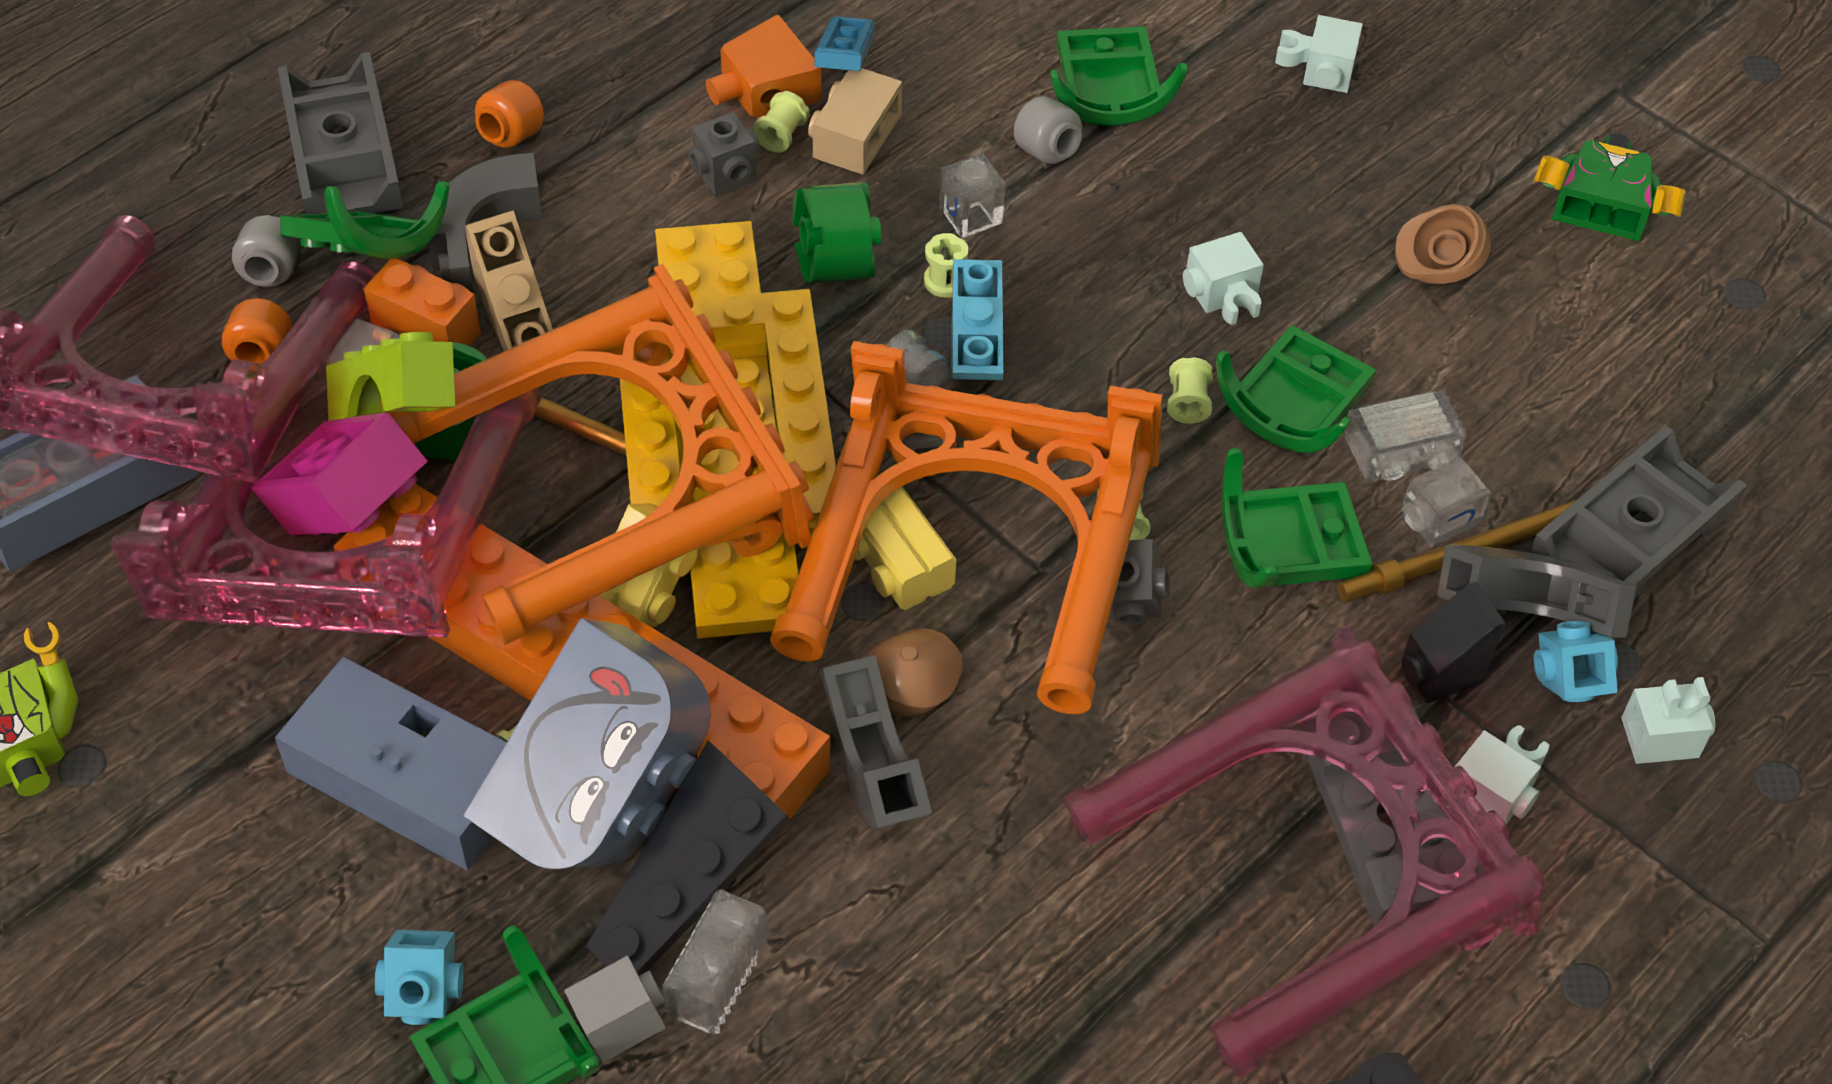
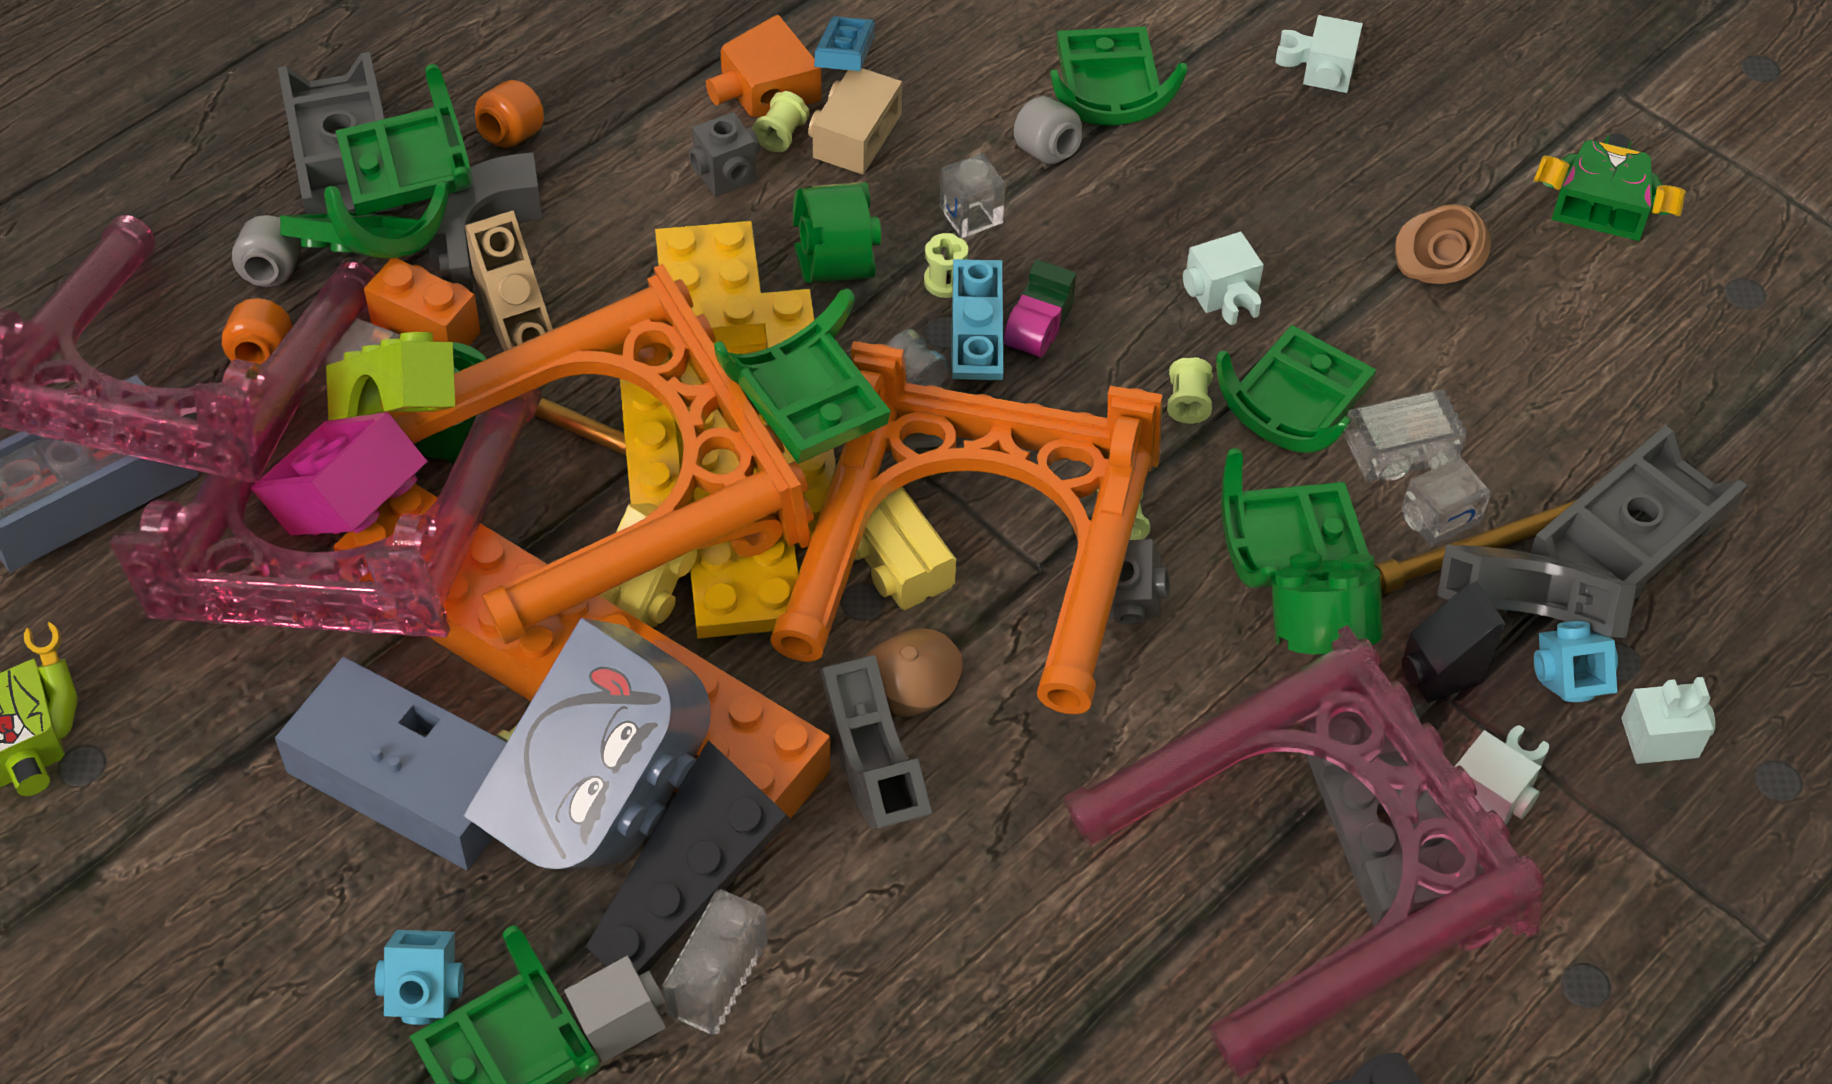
(406, 154): none -> green piece
(809, 386): none -> green piece
(1041, 309): none -> leg
(1322, 596): none -> green brick

